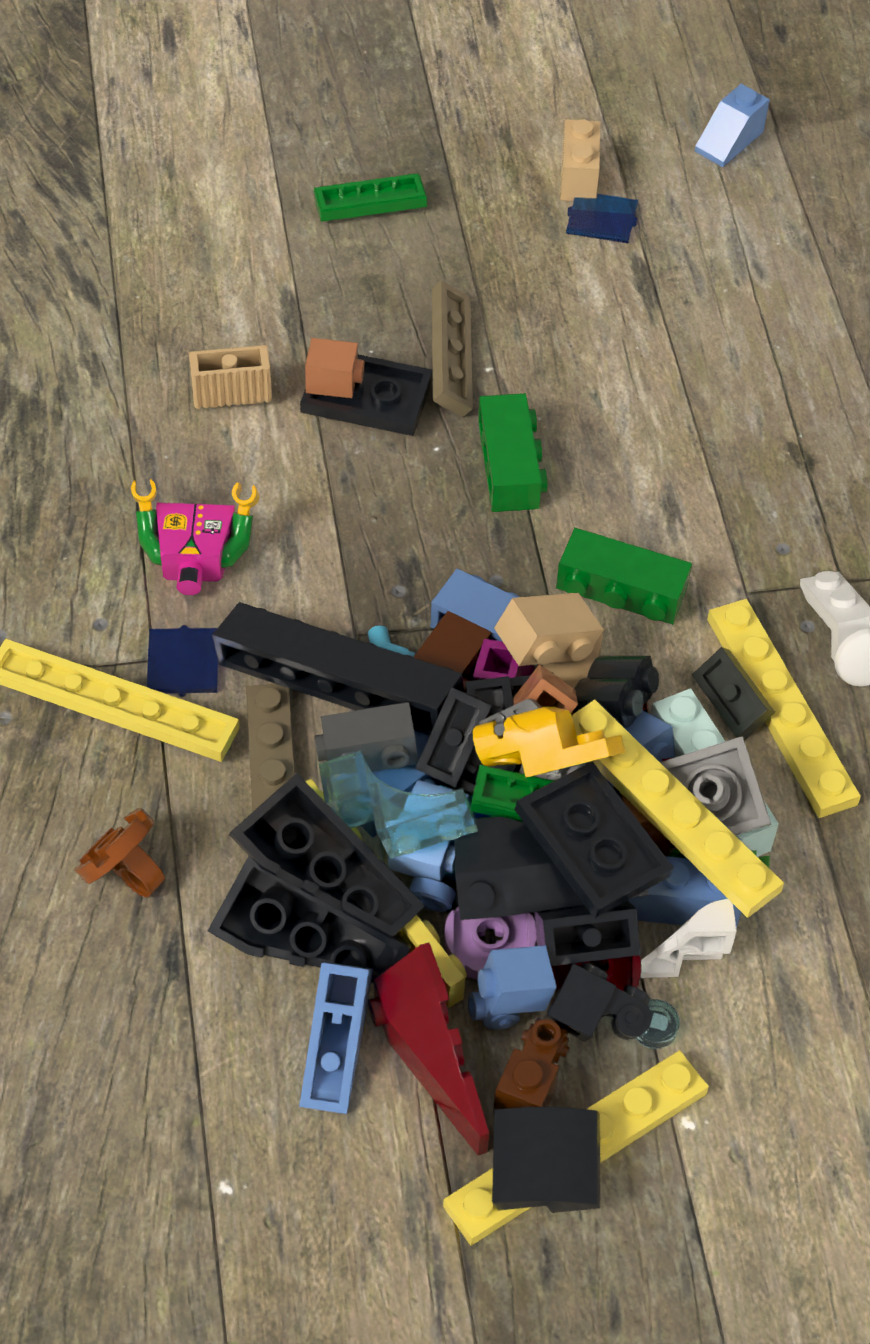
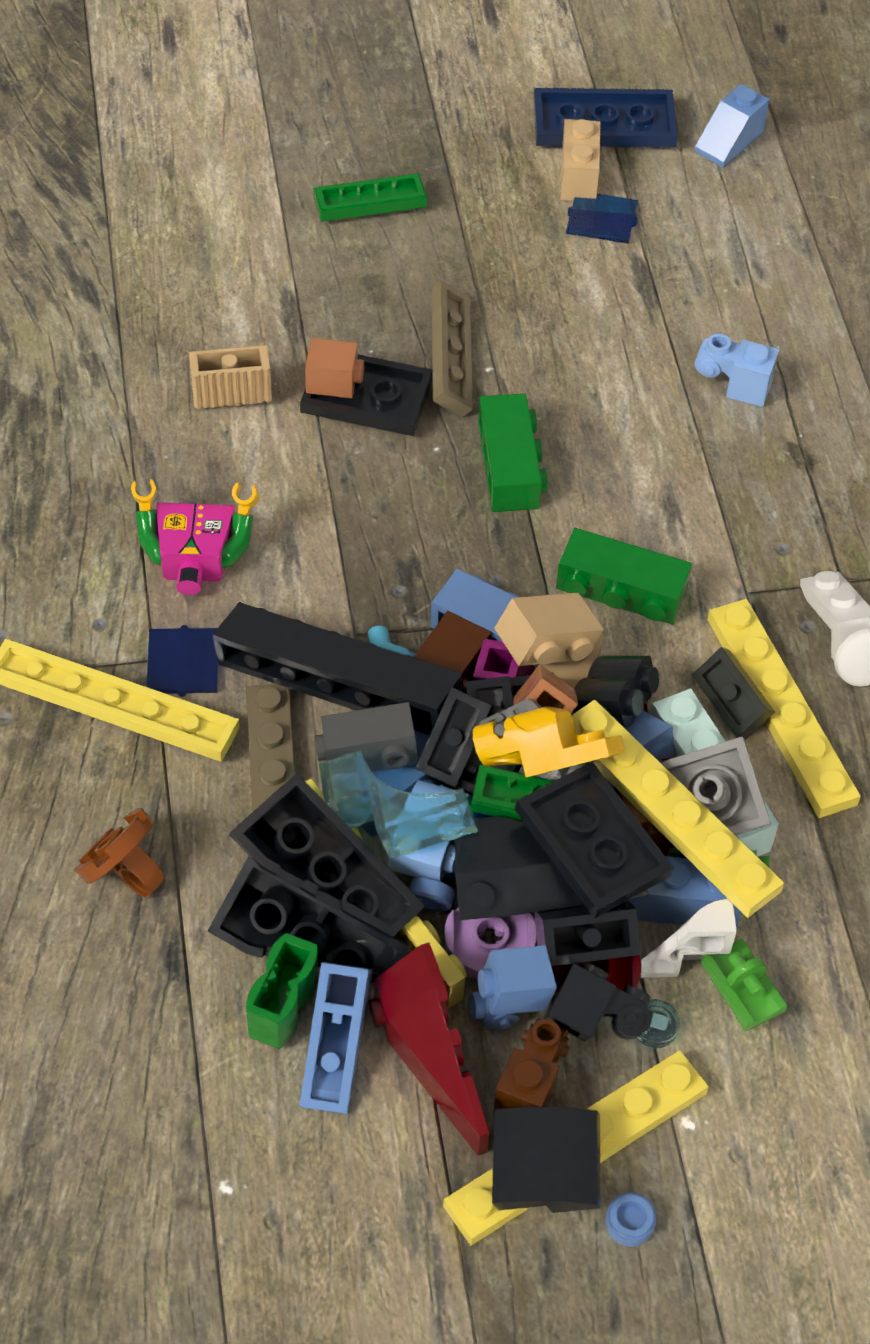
(282, 991): none -> green brick
(624, 115): none -> dark blue plate
(630, 1219): none -> medium blue tile
(744, 985): none -> bright green hips
(745, 363): none -> light blue brick

